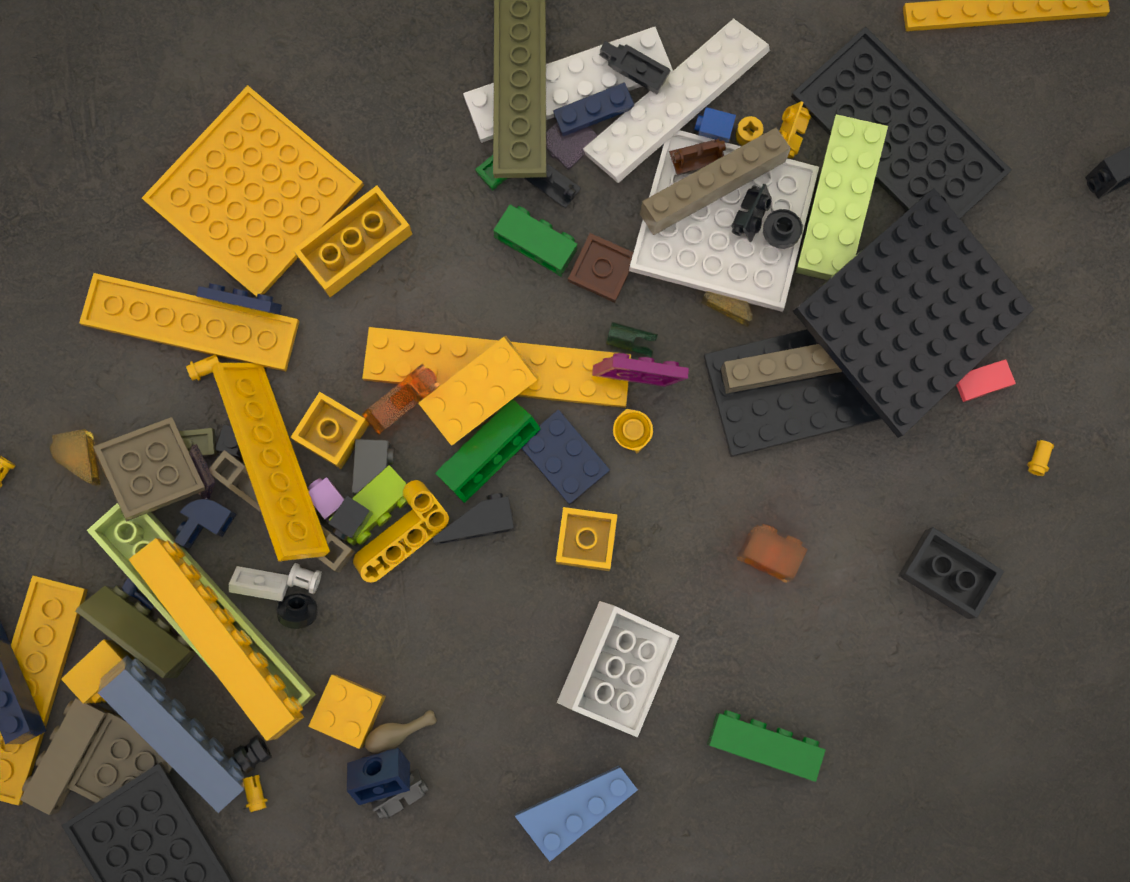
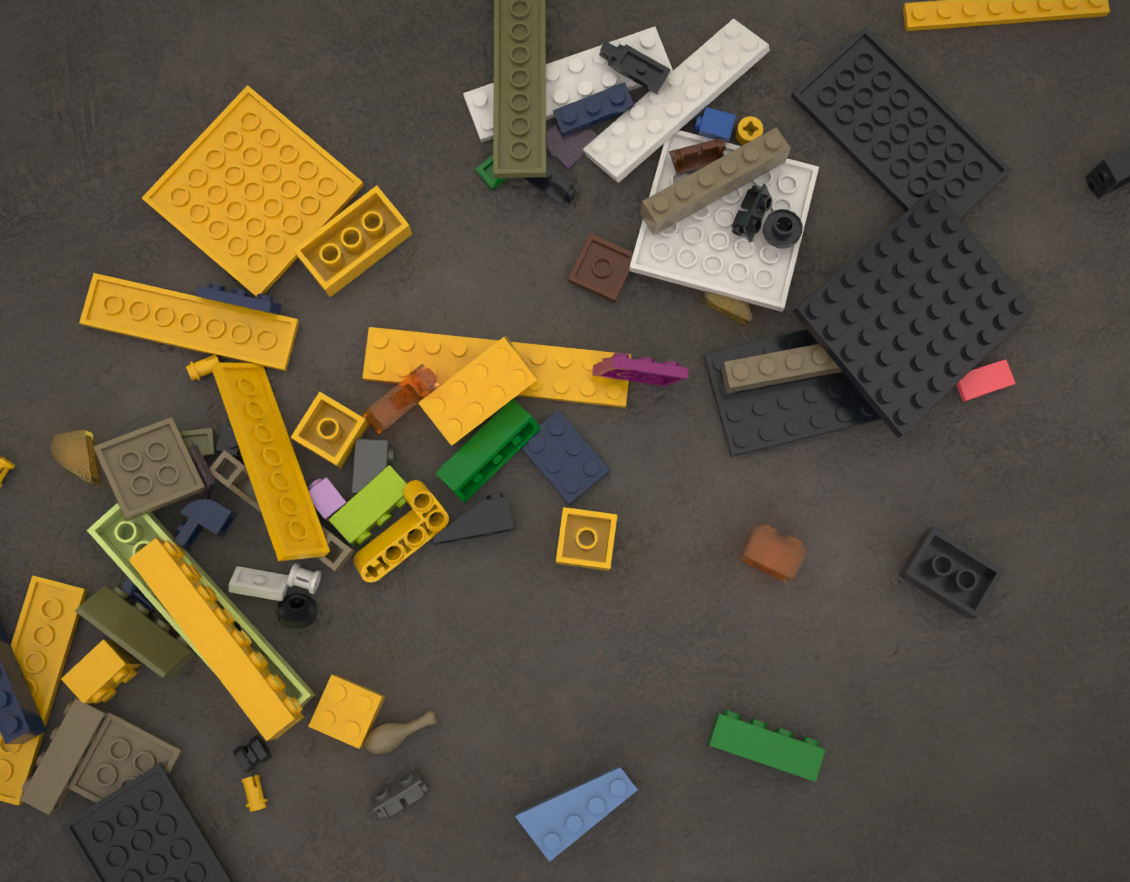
(172, 732): sand blue brick -> none
(350, 519): black brick -> none
(378, 776): dark blue brick -> none
(535, 239): green brick -> none
(618, 669): white slope -> none
(624, 336): clear green hinge -> none
(633, 430): yellow hat -> none
(794, 119): yellow hinge -> none
(841, 196): yellowish green brick -> none
(1040, 458): yellow pin -> none

